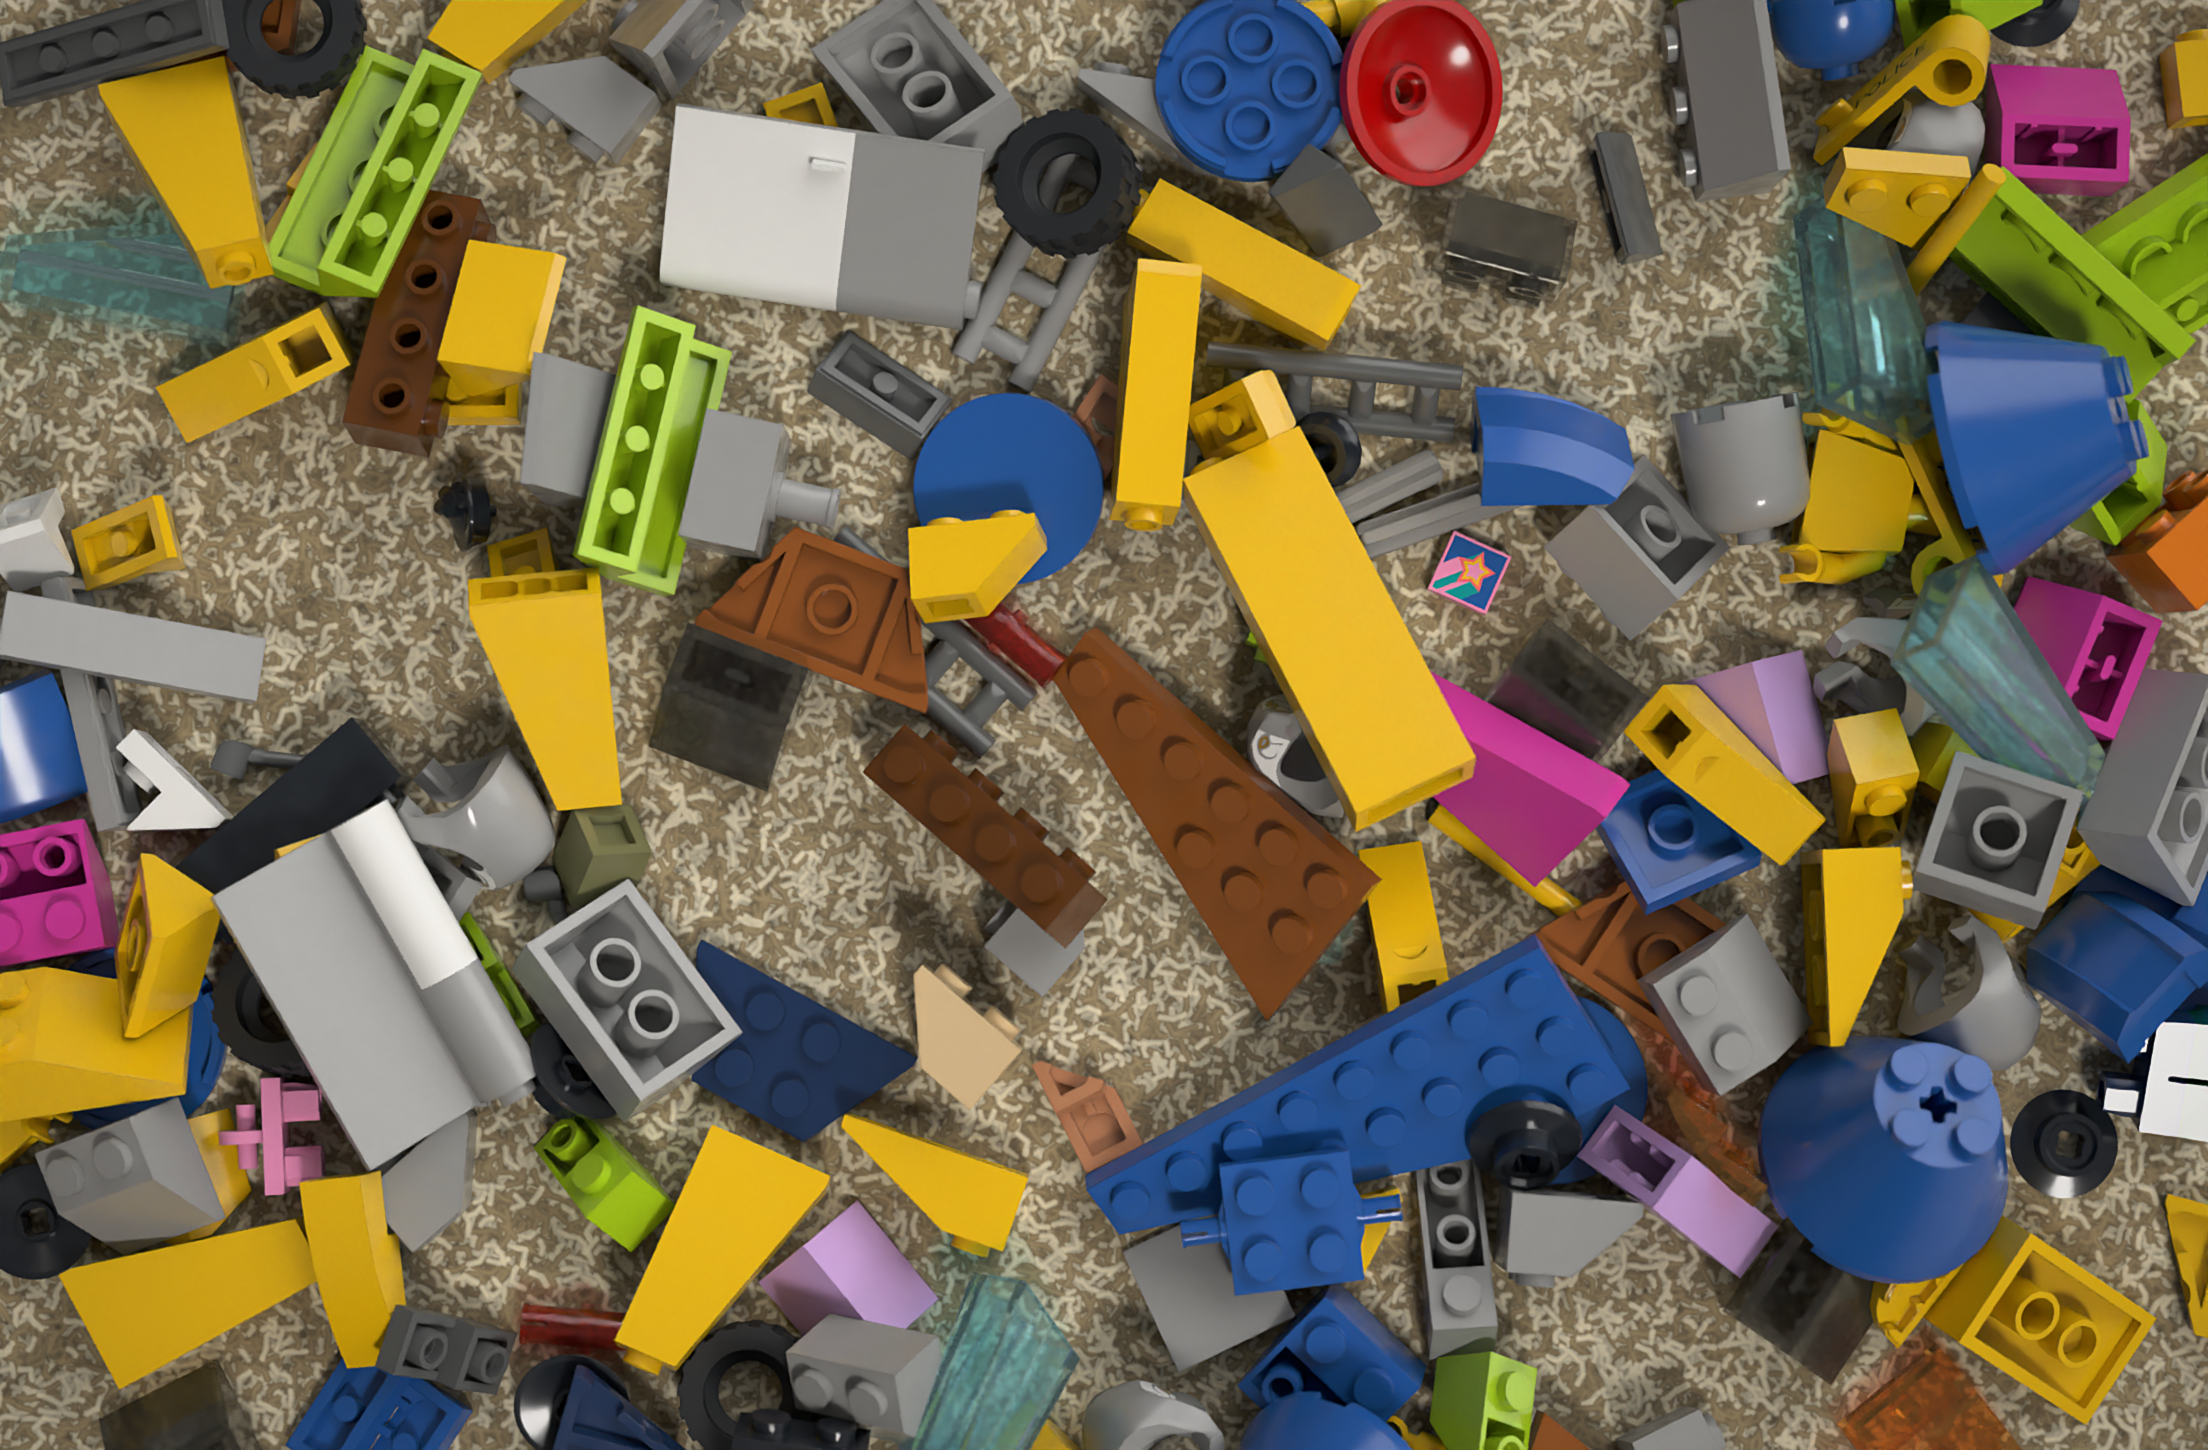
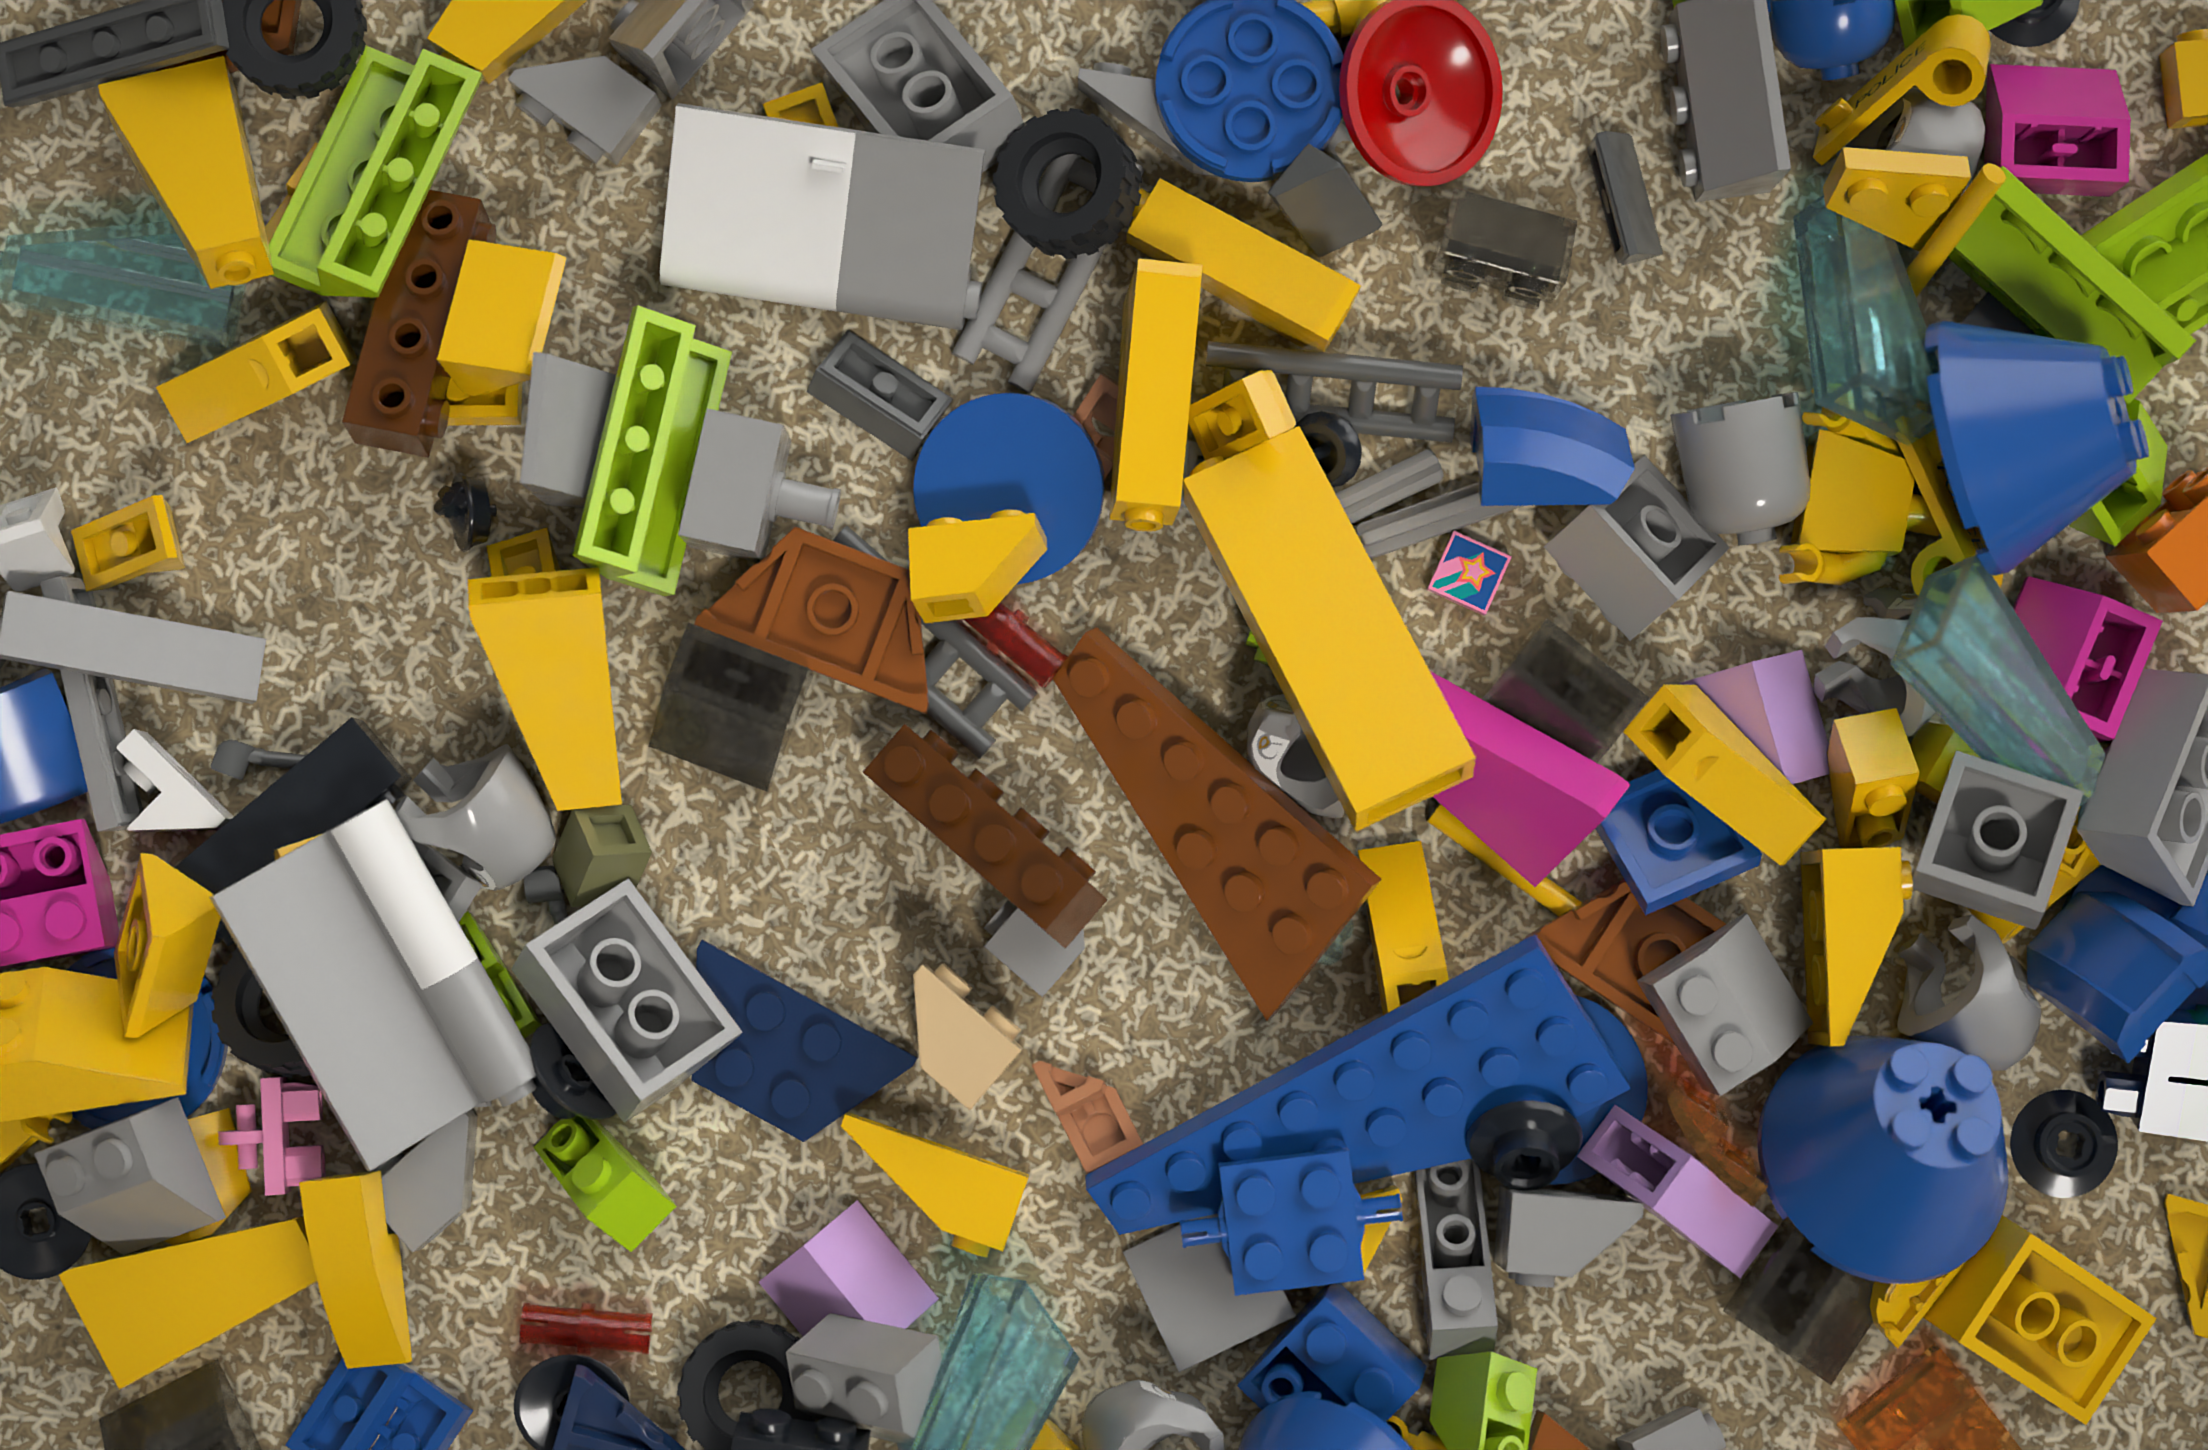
(445, 1349): dark grey slope -> none
(719, 1237): yellow slope -> none

